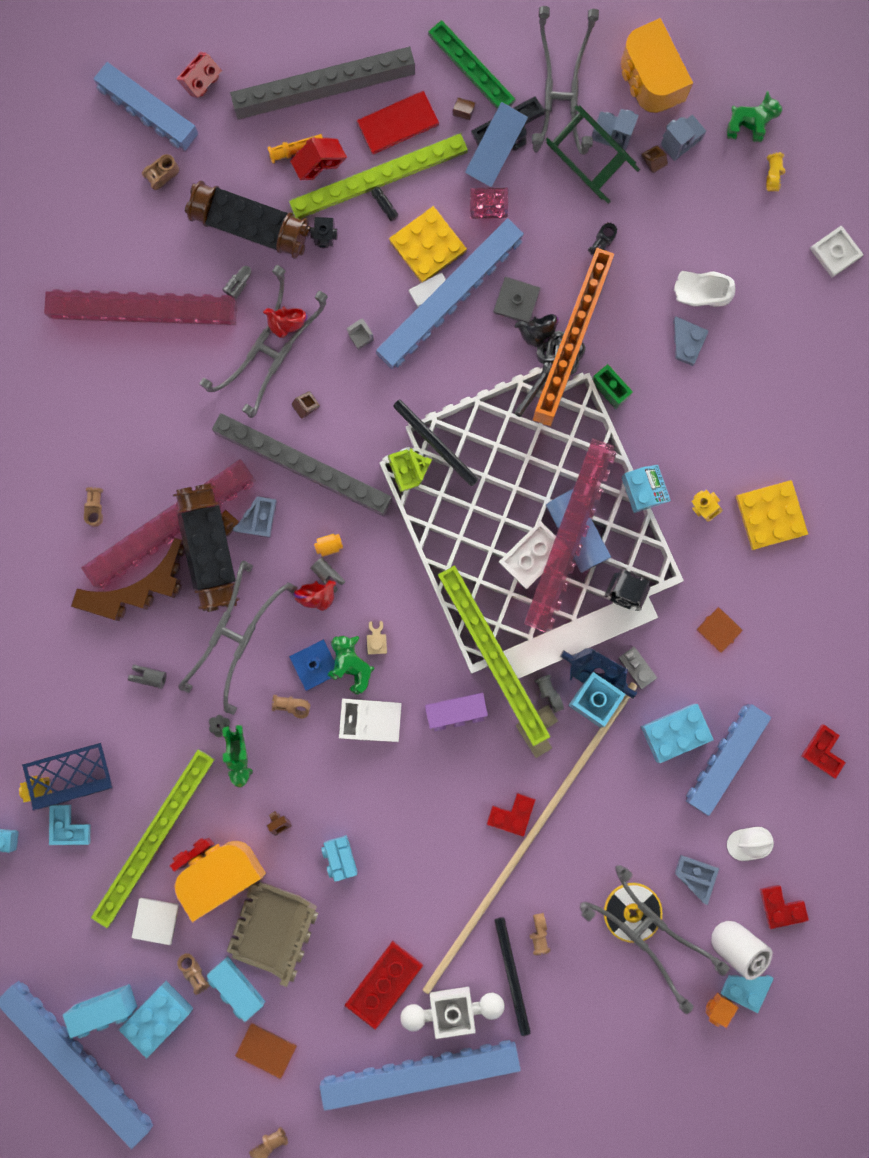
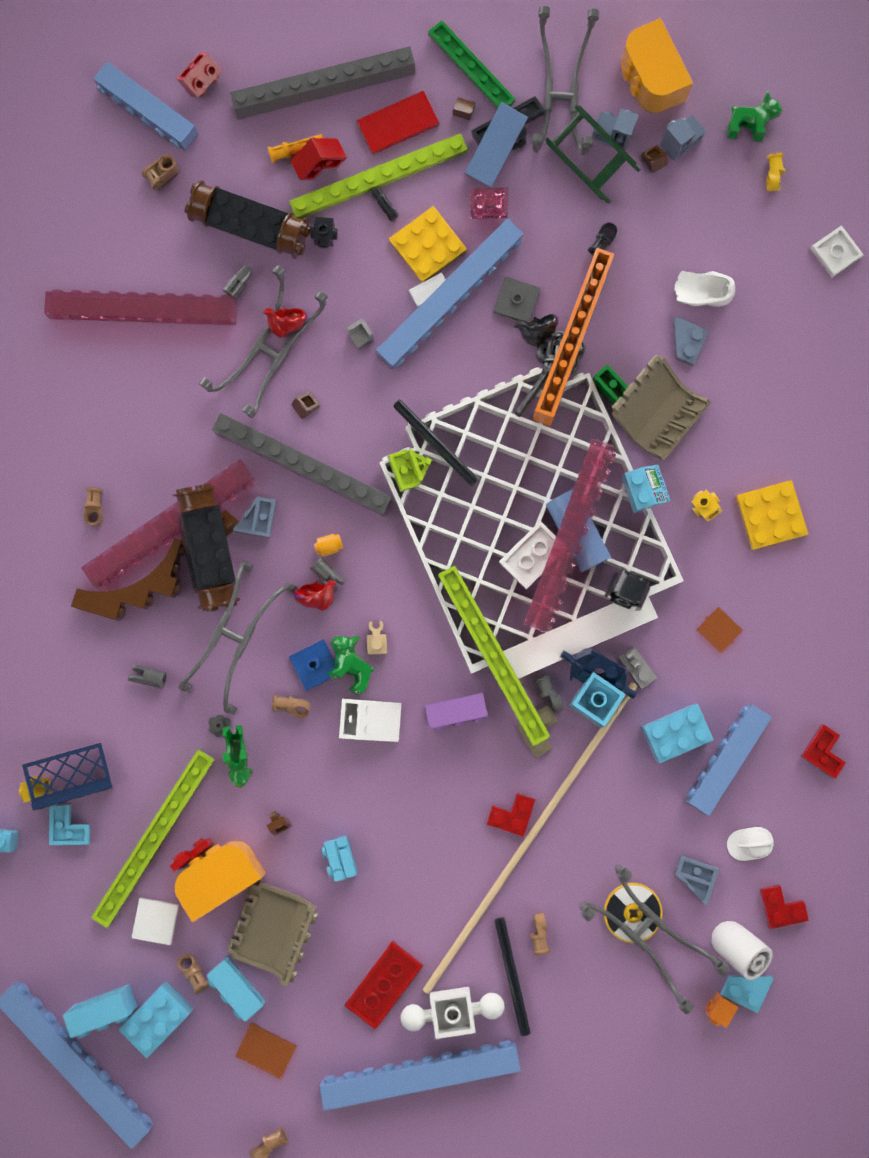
(658, 409): none -> dark tan hinge

